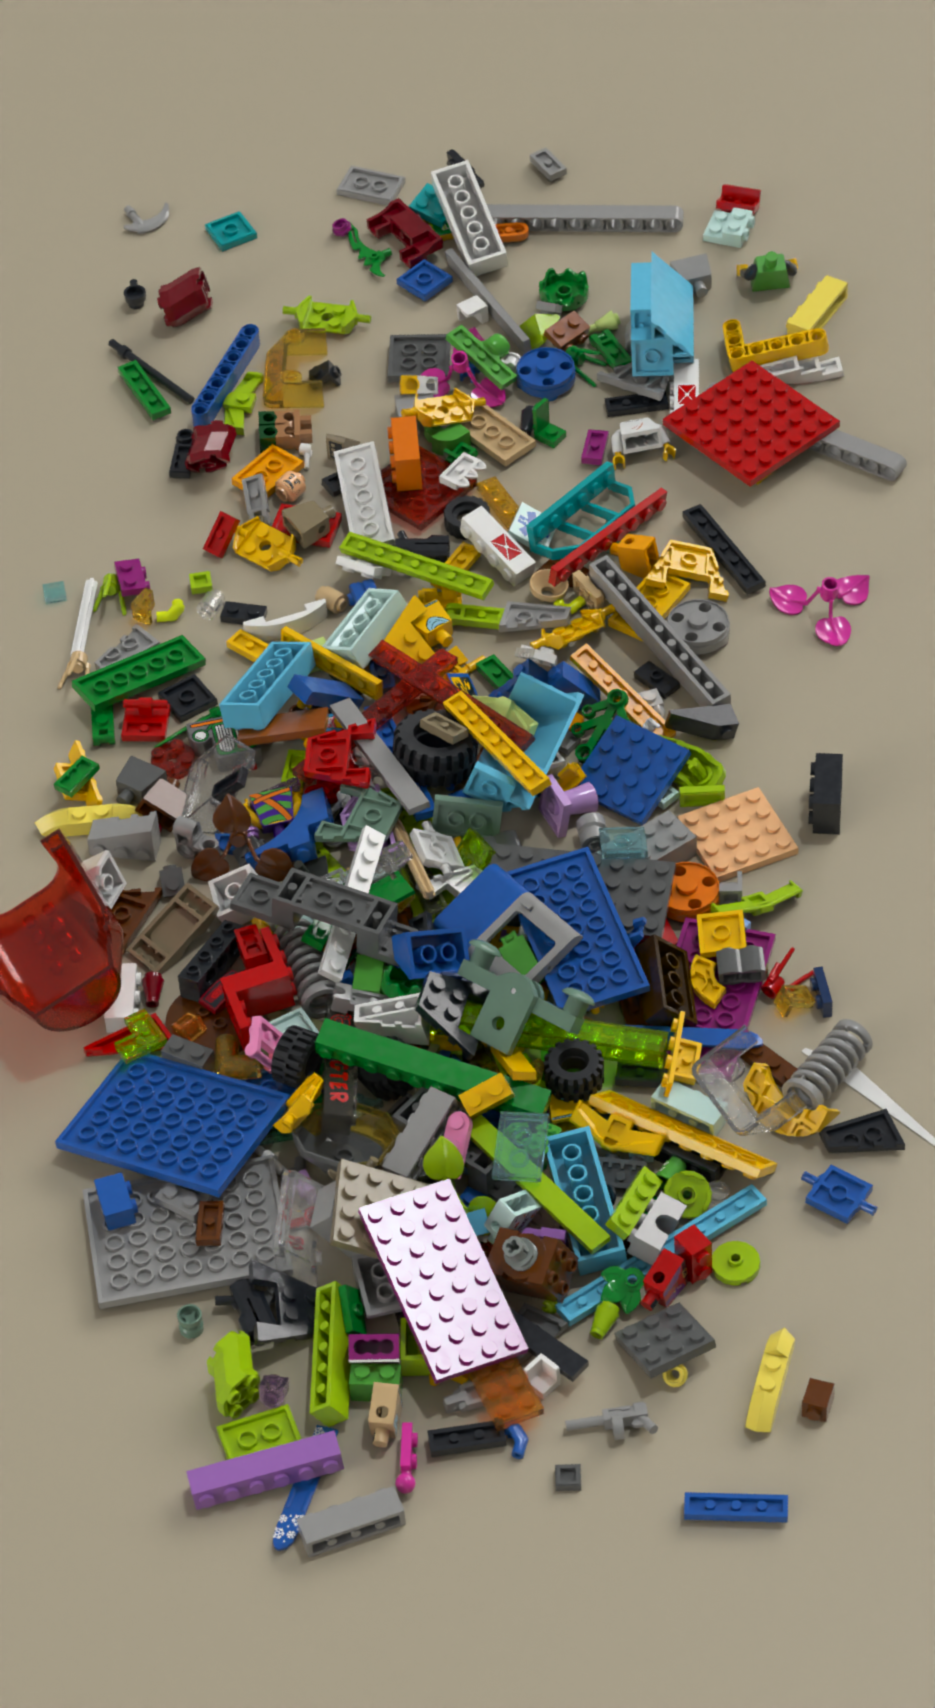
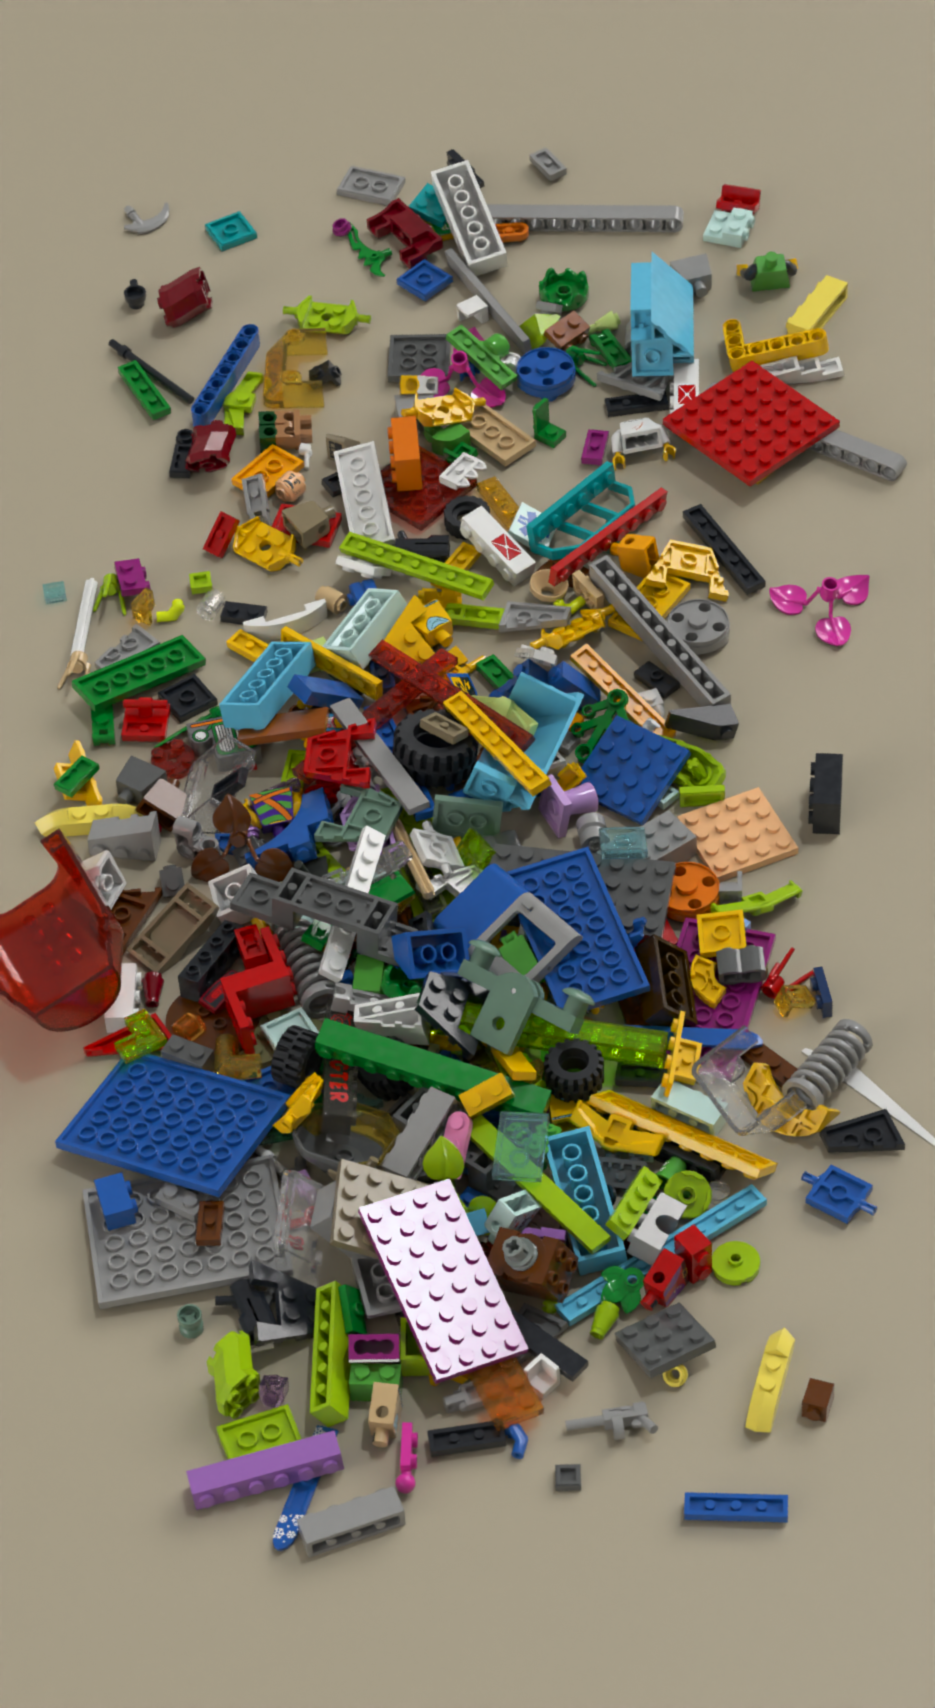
(262, 1036): bright pink plate -> none
(526, 423): black cone -> none

